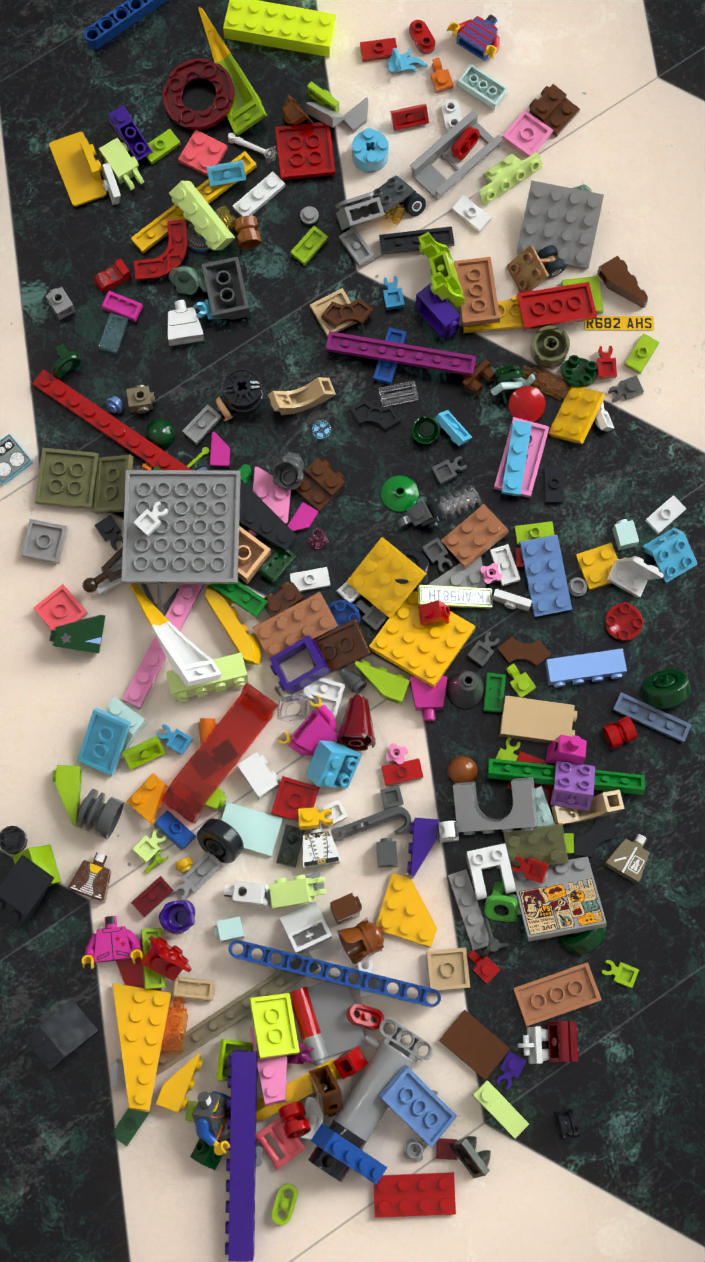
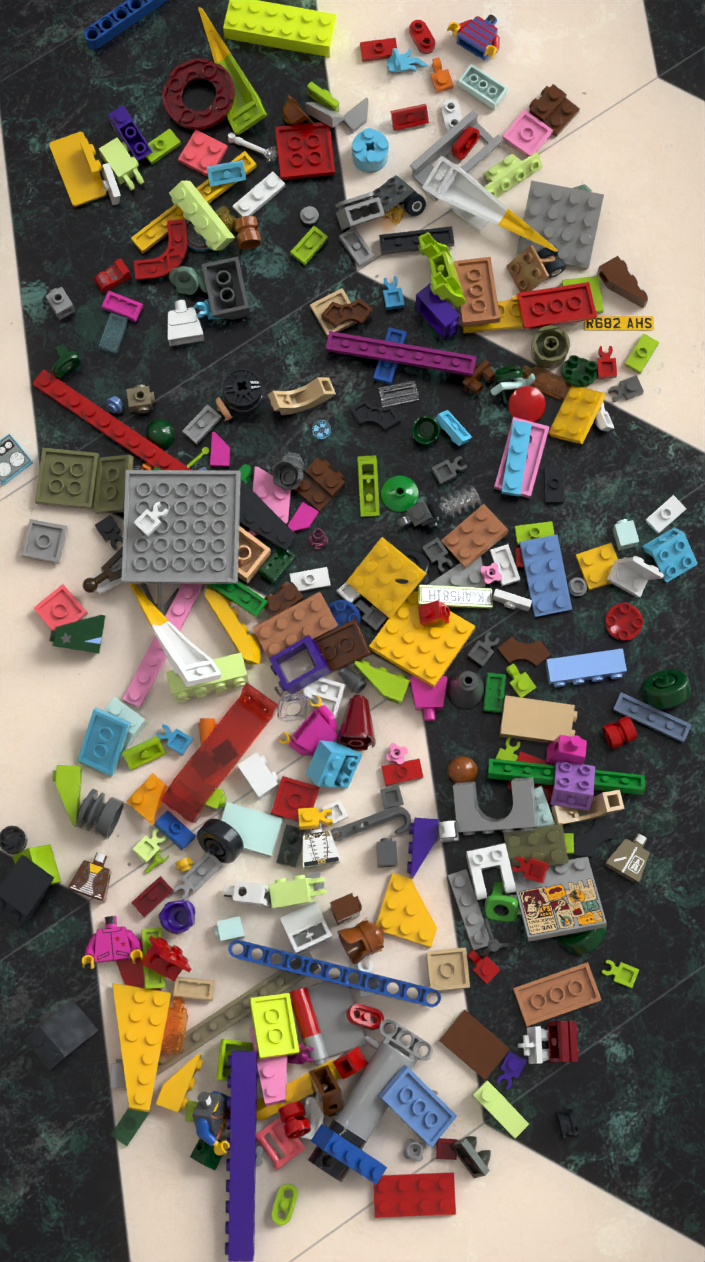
(368, 485): none -> lime slope
(458, 188): none -> white plate

